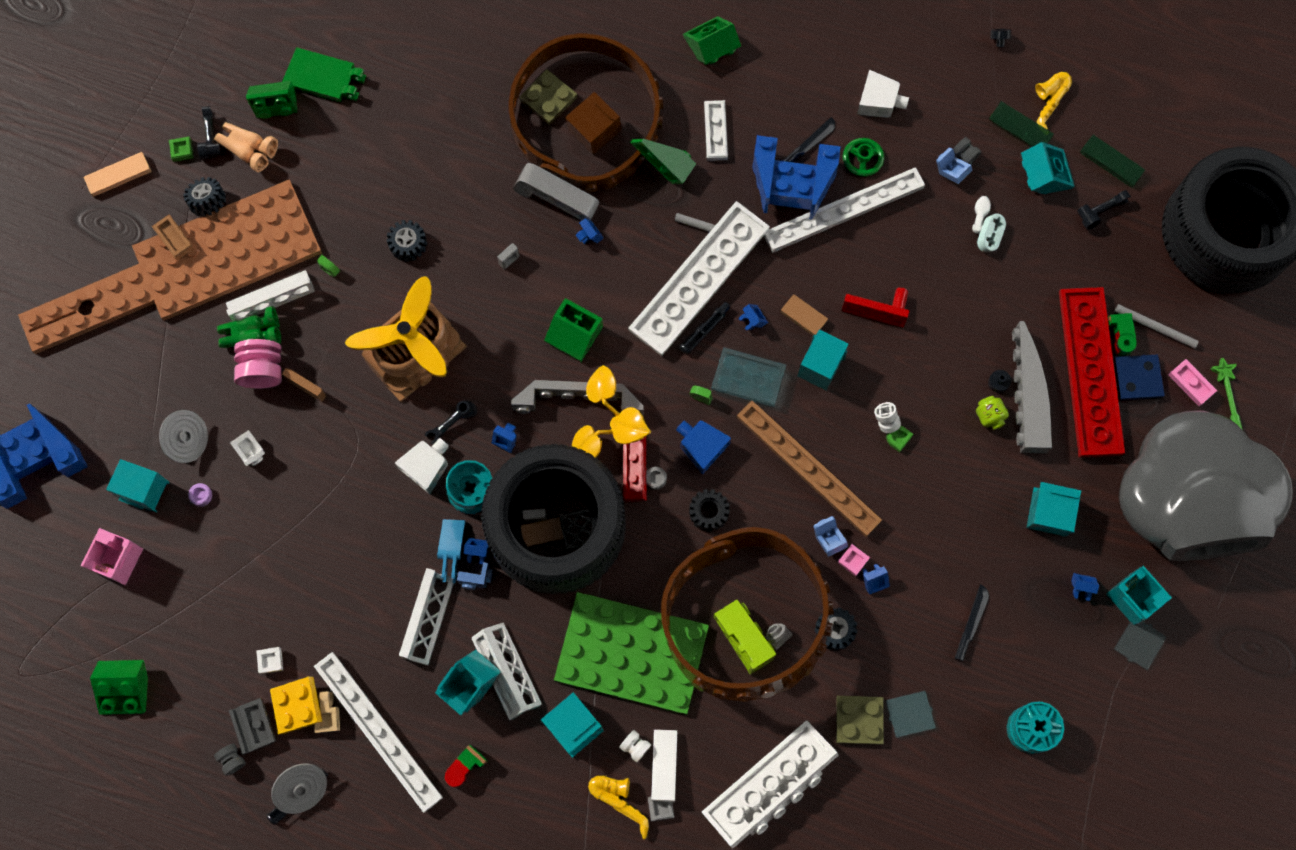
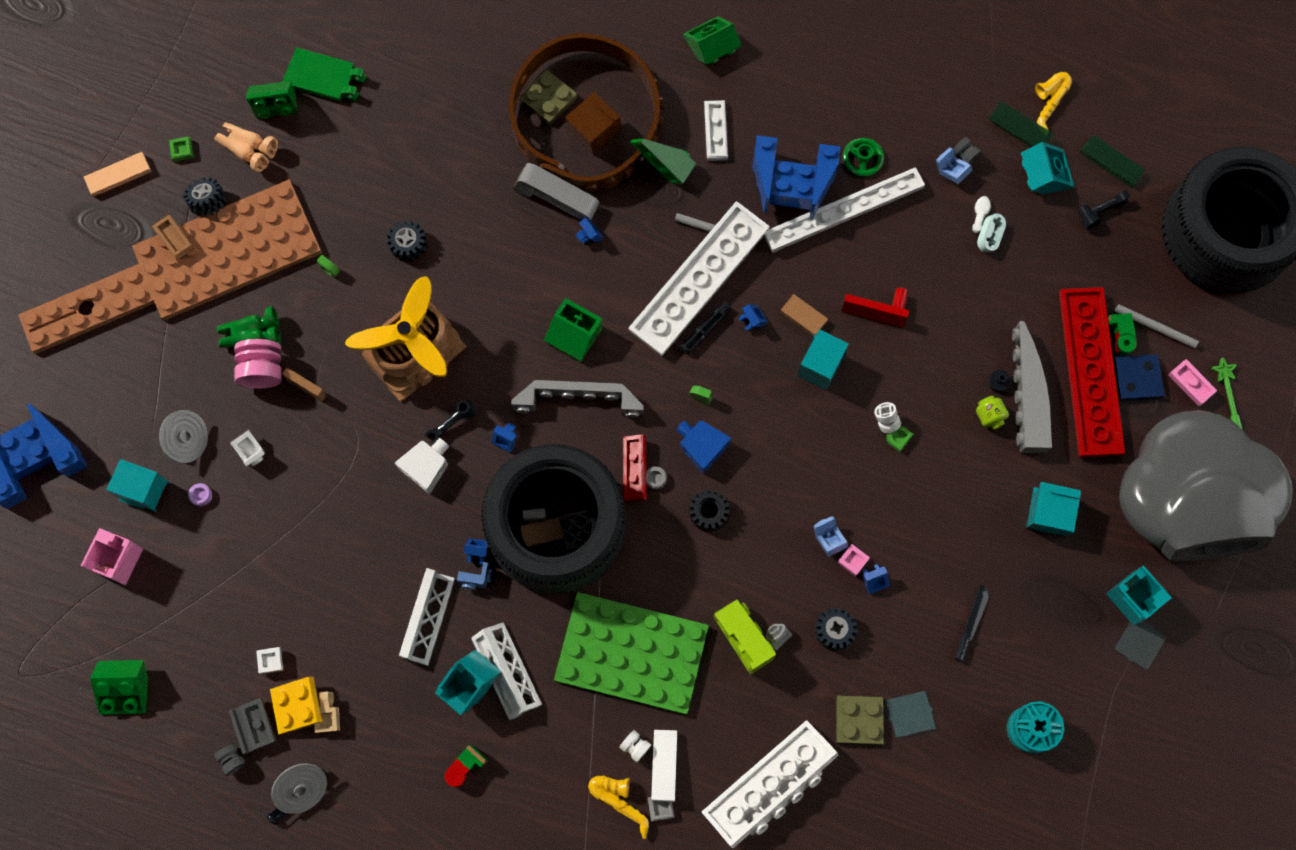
(209, 147): black brick -> none
(271, 295): white fence -> none
(378, 732): white plate -> none
(451, 545): dark azure arm -> none
(459, 478): teal wheel -> none
(508, 256): light grey tile -> none
(572, 725): teal piece -> none
(625, 427): yellow plant -> none
(722, 548): reddish brown piece -> none
(748, 377): clear light blue plate -> none
(809, 468): medium nougat plate -> none
(825, 129): black piece -> none
(881, 96): white torso -> none
(1000, 36): black tile -> none
(1084, 583): blue tile -> none

